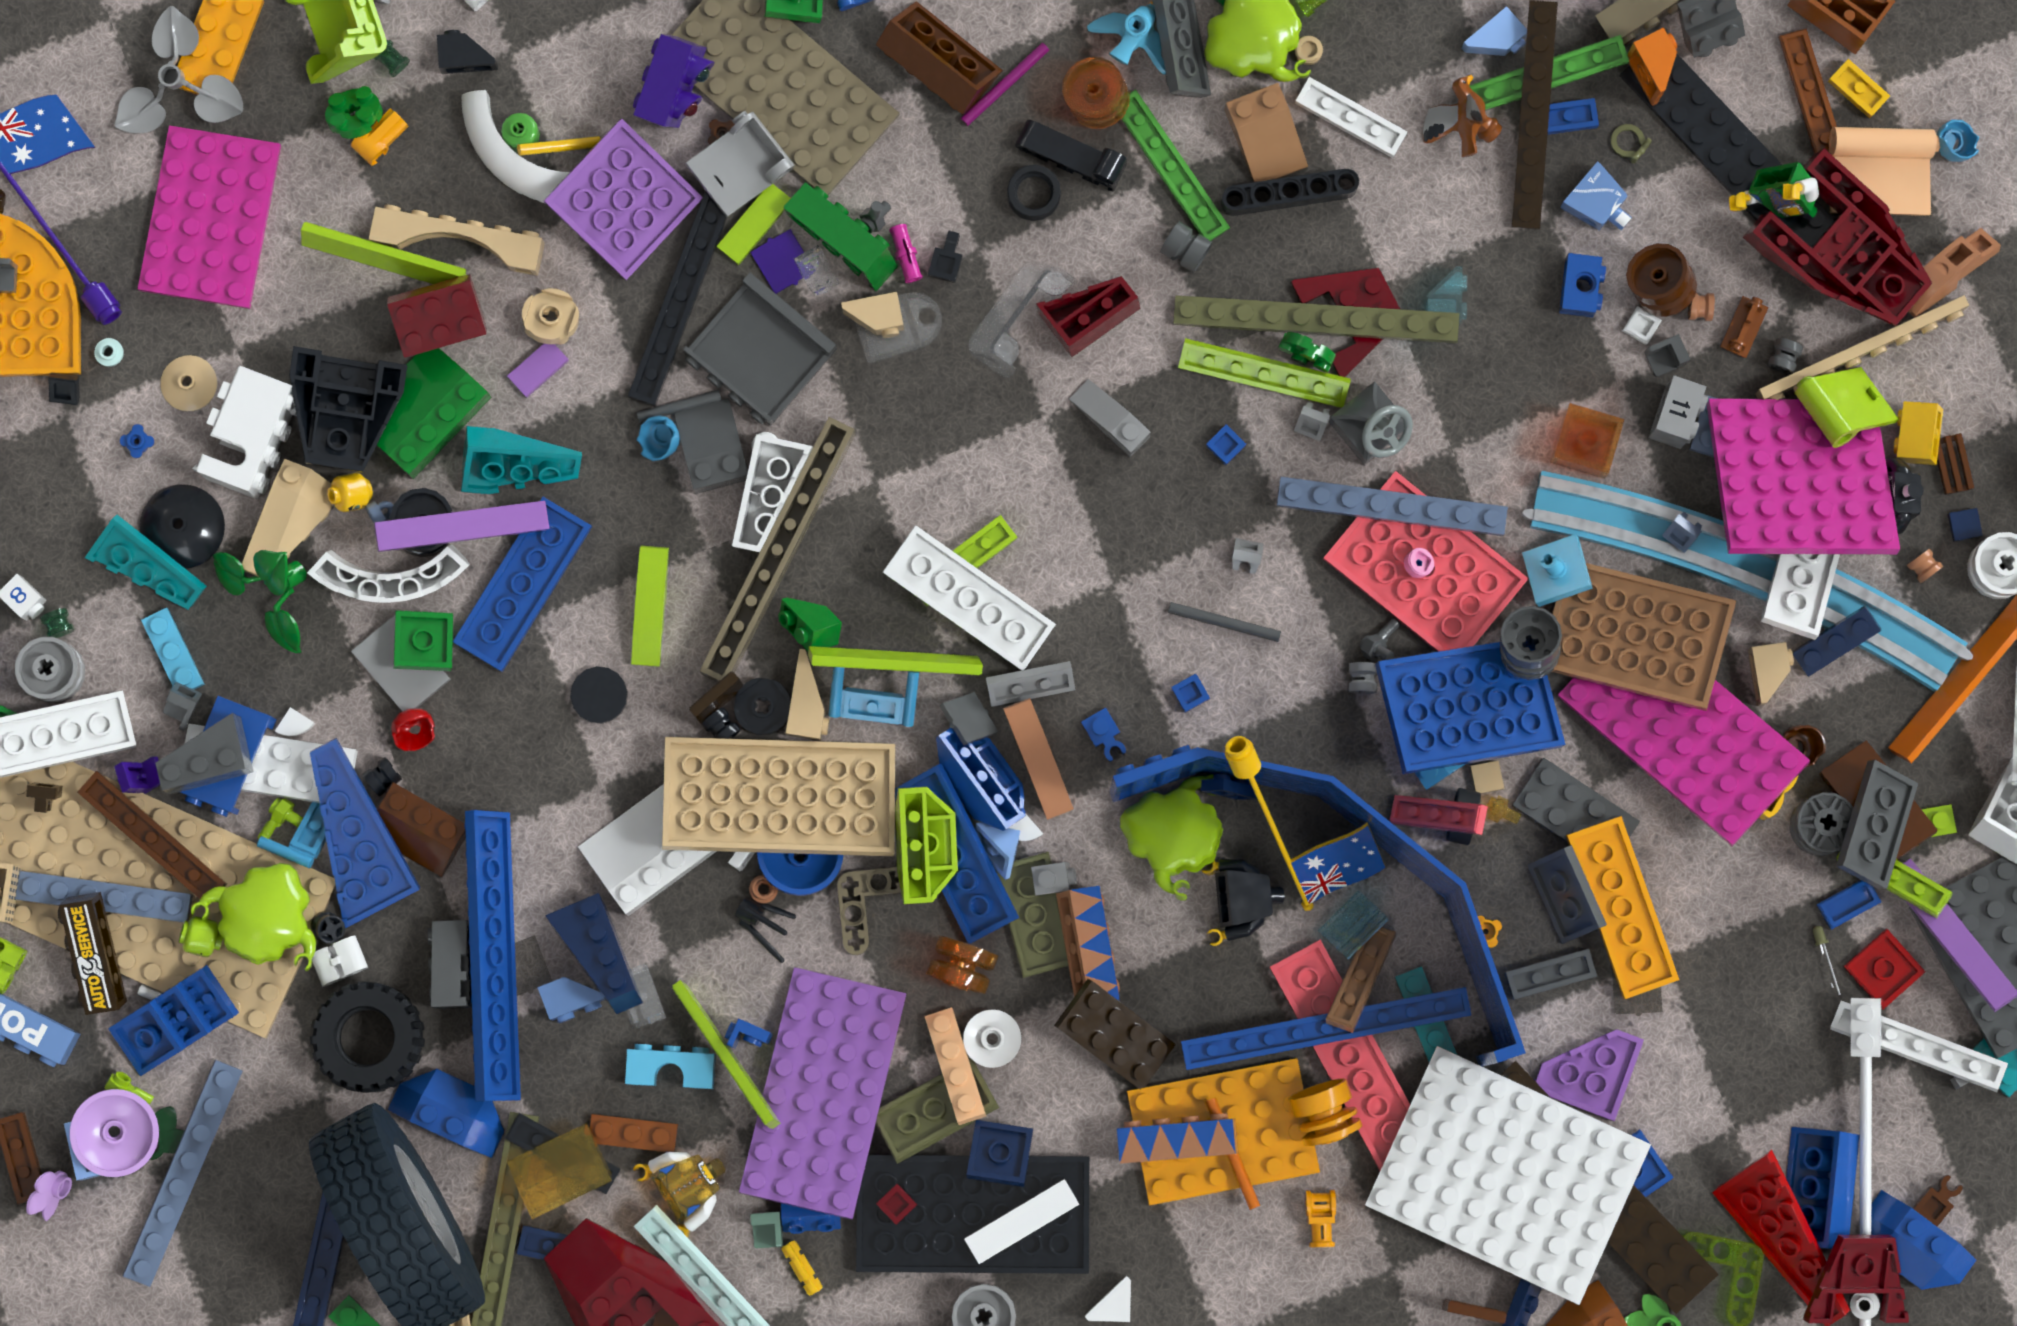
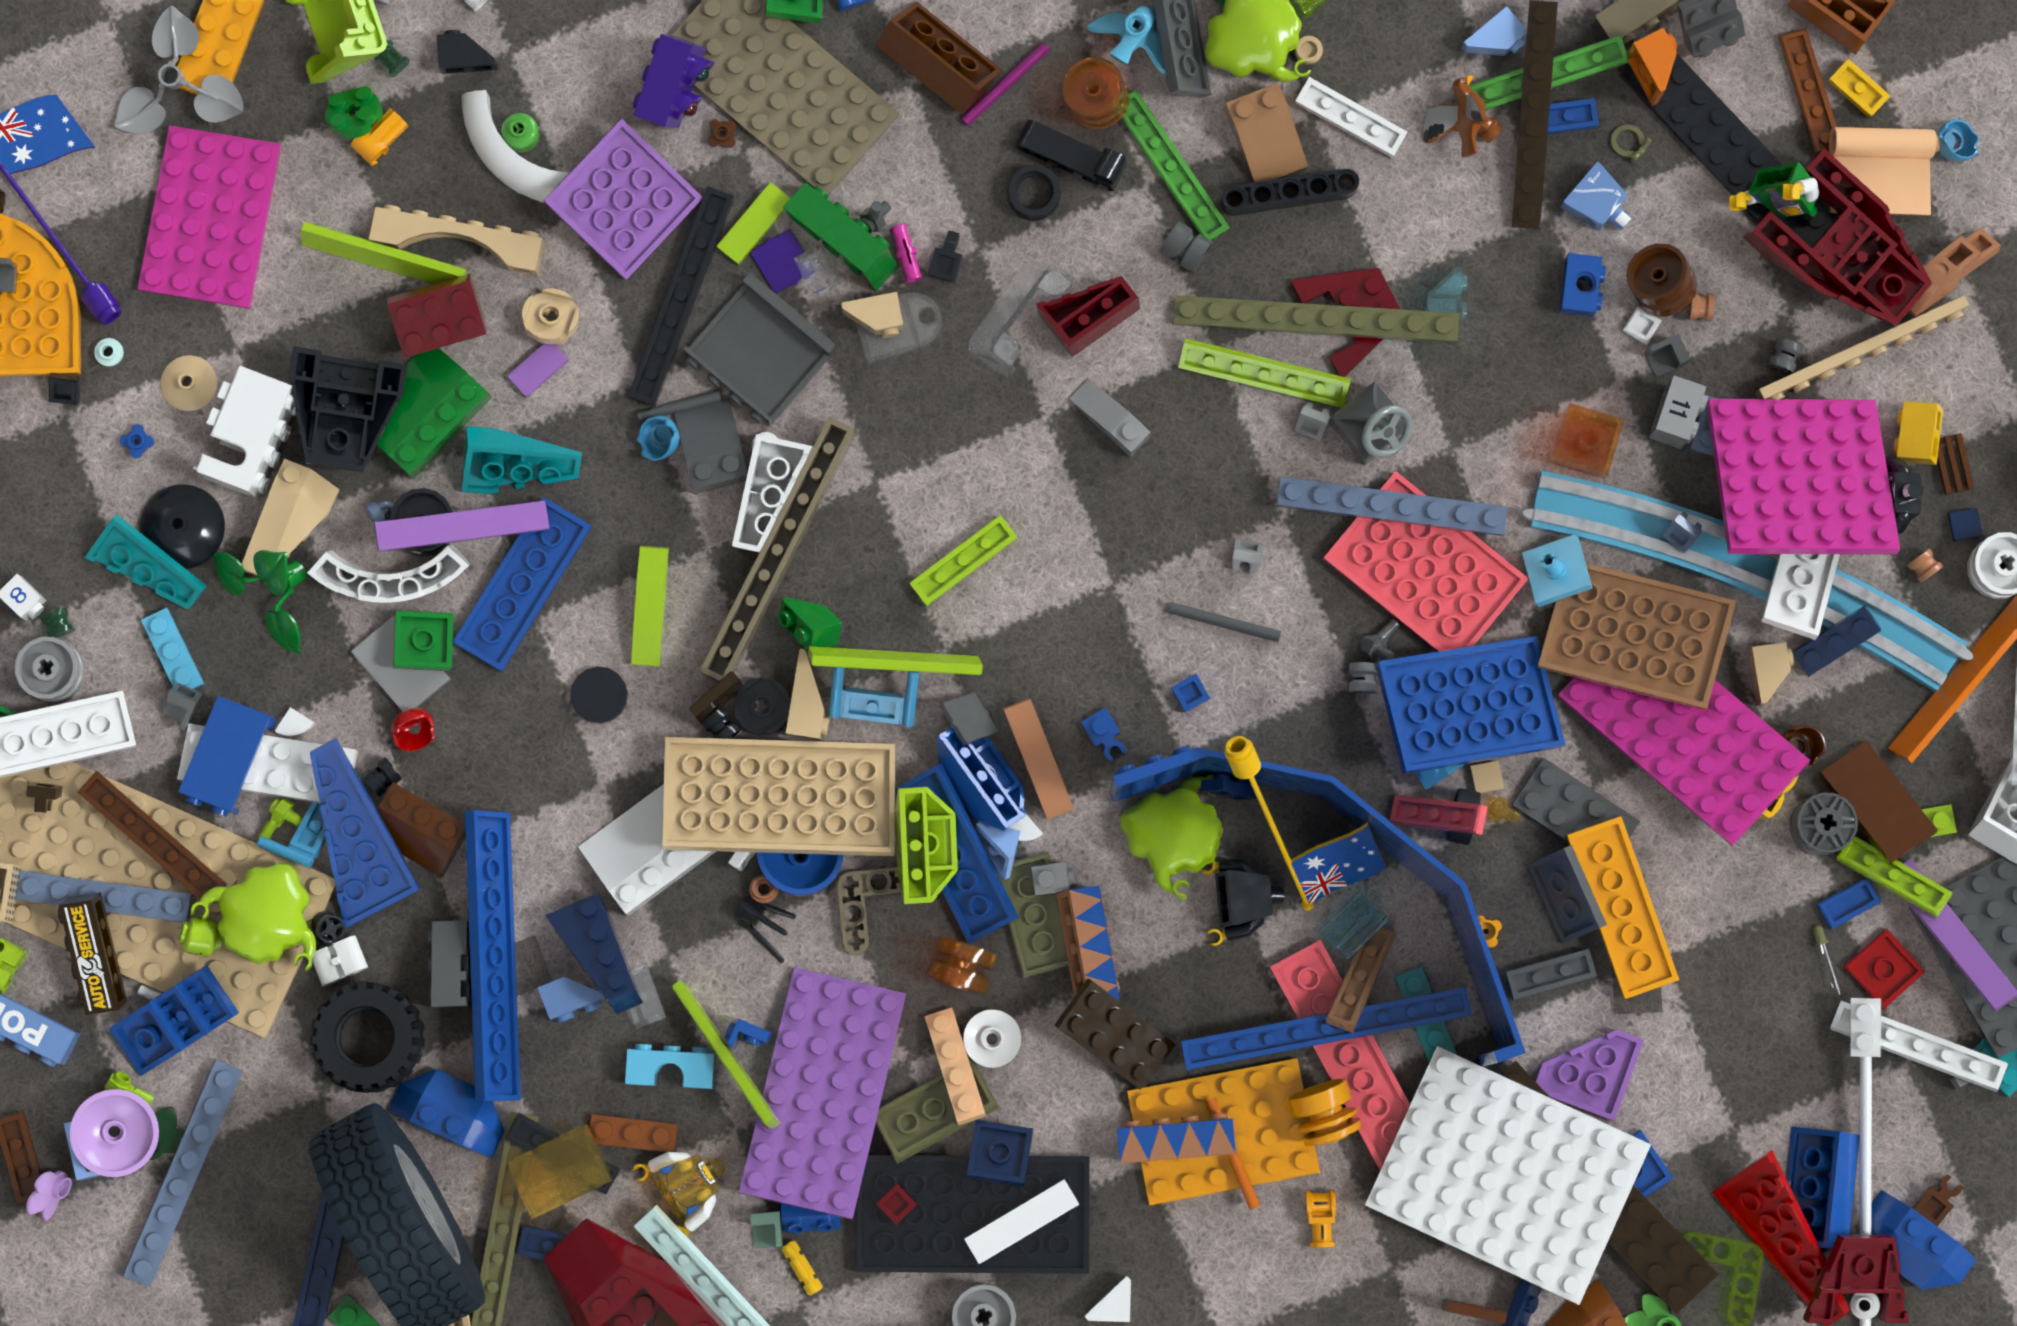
(137, 777): dark purple bracket -> none
(207, 758): dark grey wedge -> none
(350, 492): yellow head -> none
(557, 146): yellow bar -> none
(742, 161): light grey door -> none
(969, 598): white plate -> none
(1030, 683): light grey plate -> none
(1226, 444): blue plate -> none
(1304, 350): green plate -> none
(1418, 563): bright pink tile -> none
(1534, 628): dark grey wheel -> none
(1744, 326): dark orange hinge -> none
(1844, 404): lime door -> none
(1877, 824): dark grey plate -> none

